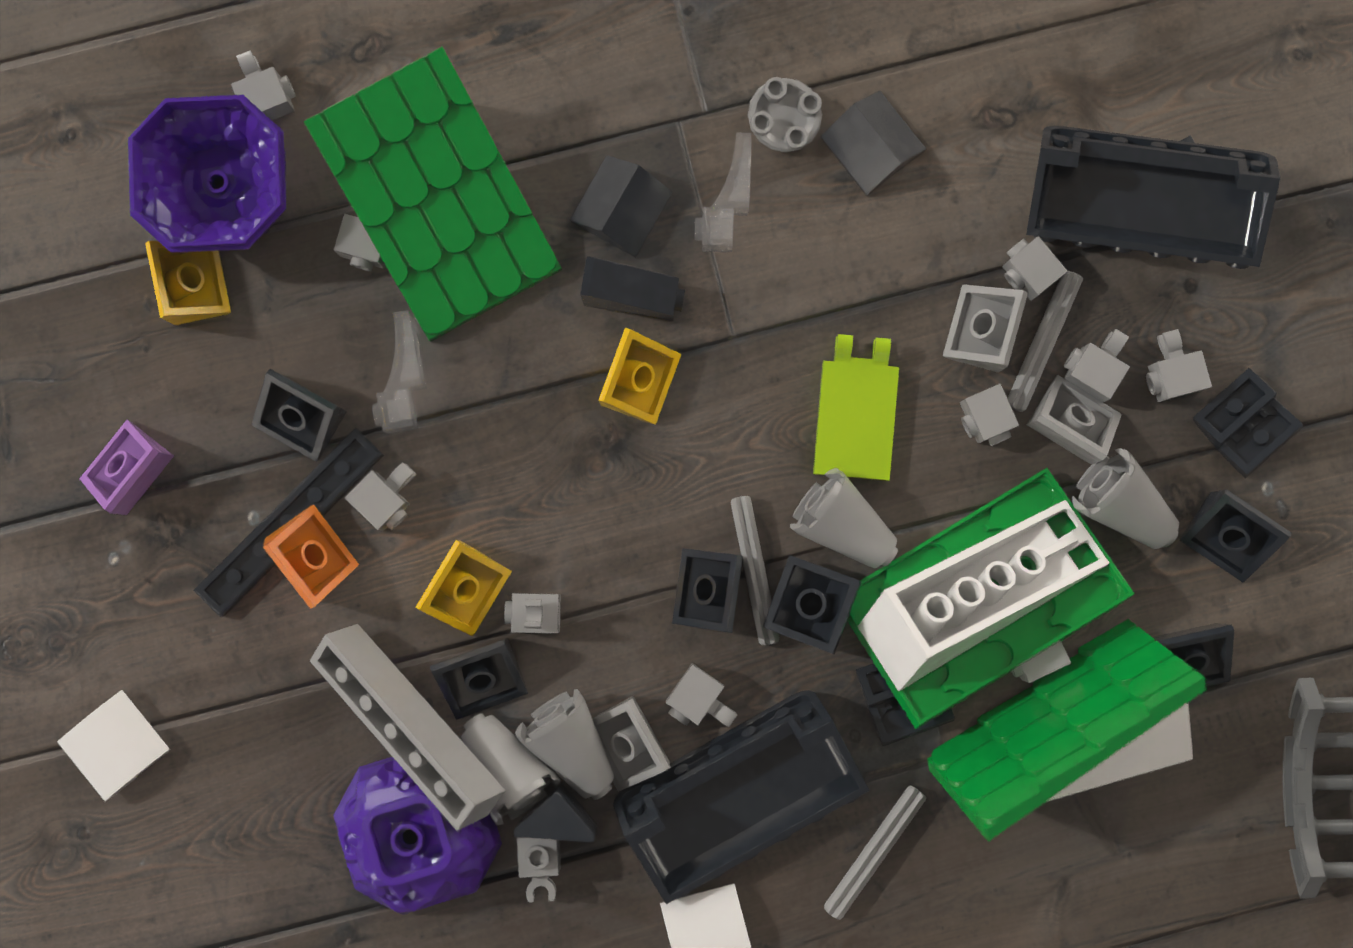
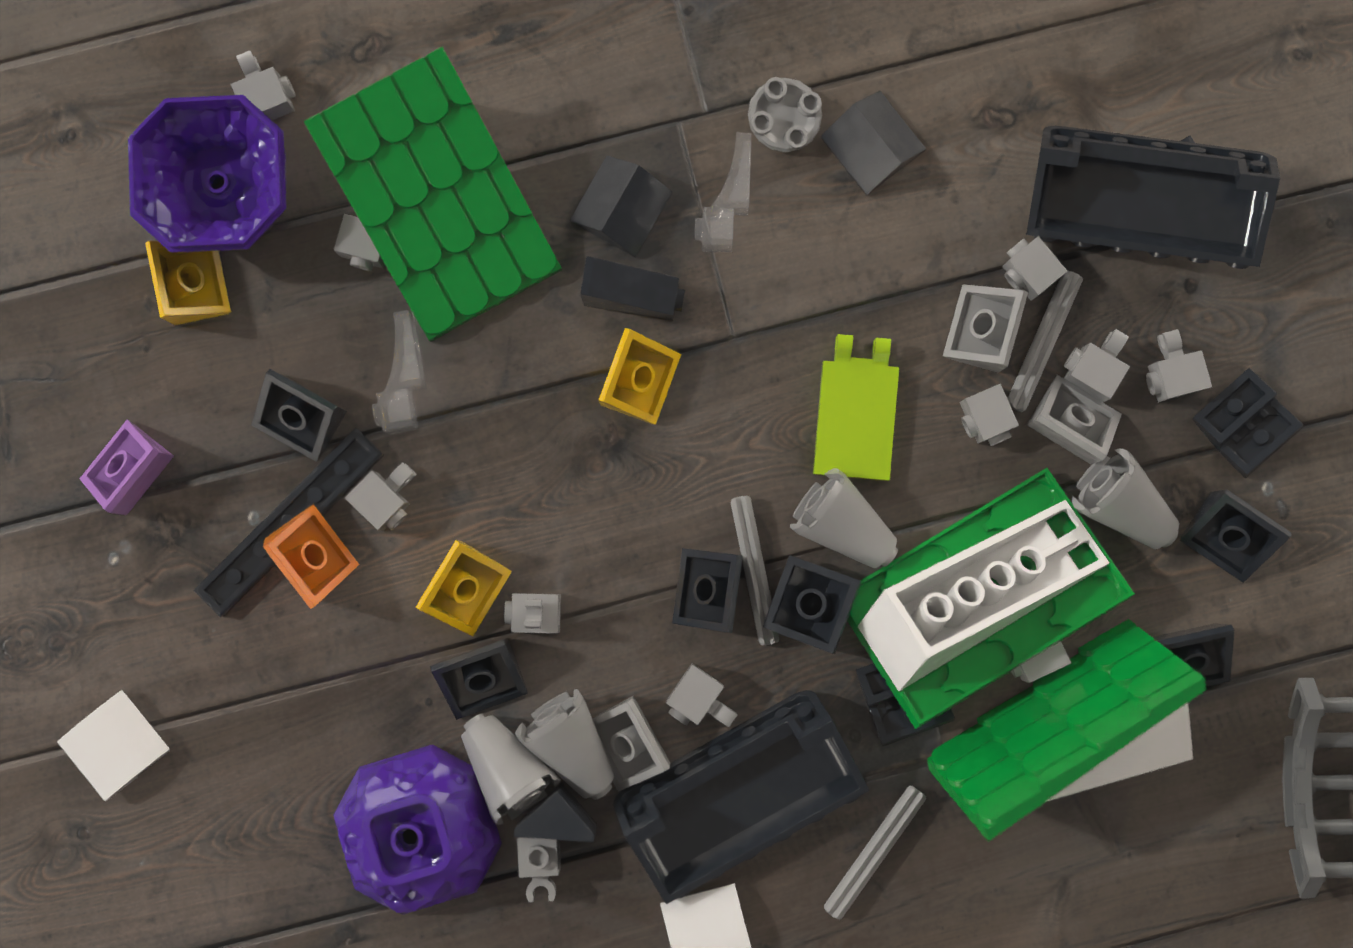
(407, 726): light grey brick -> none

